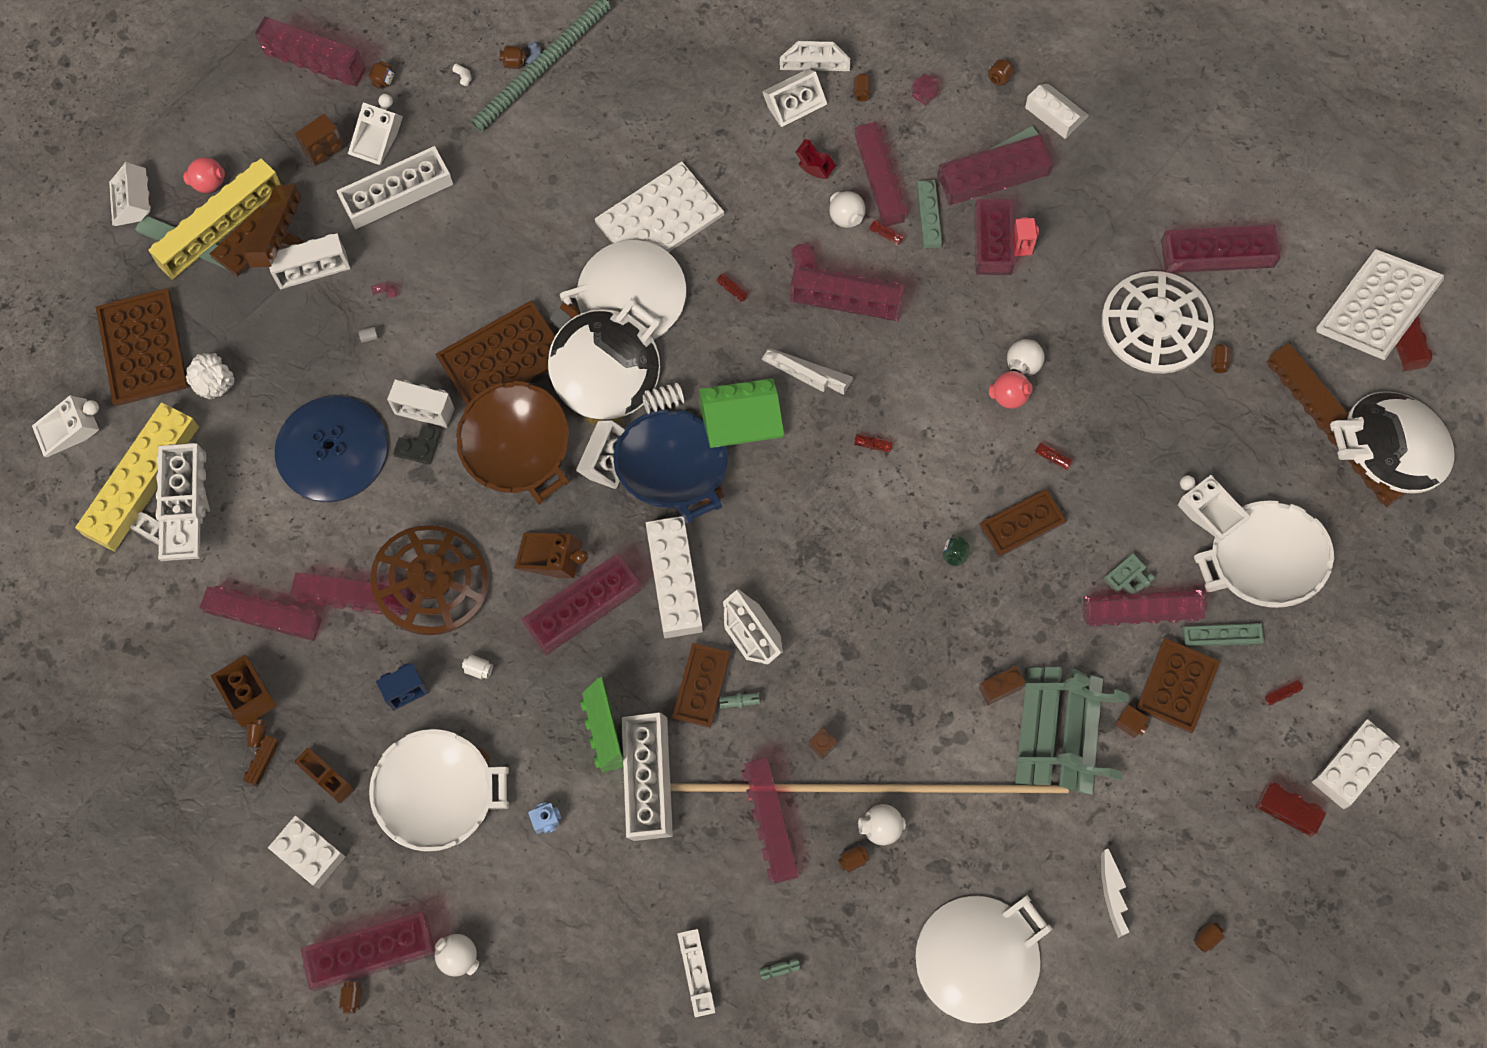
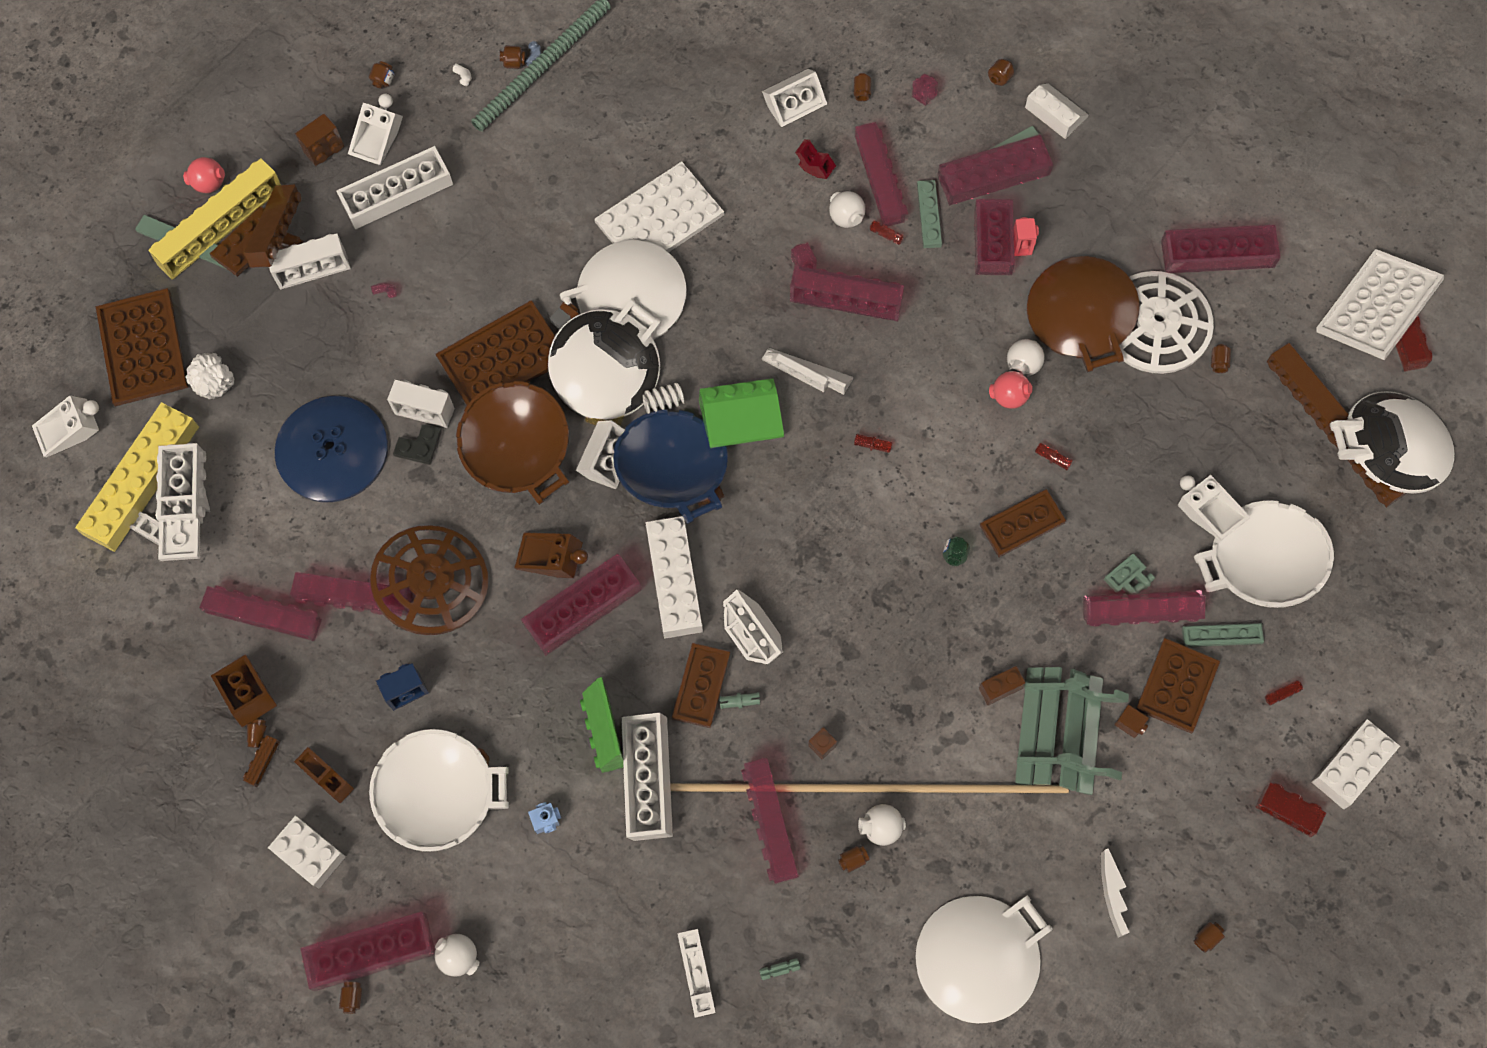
(129, 195): white slope -> none
(310, 51): clear pink brick -> none
(368, 334): light grey hinge -> none
(477, 667): white brick -> none
(732, 287): clear red axle -> none
(815, 56): white wedge -> none
(1083, 309): none -> reddish brown dish

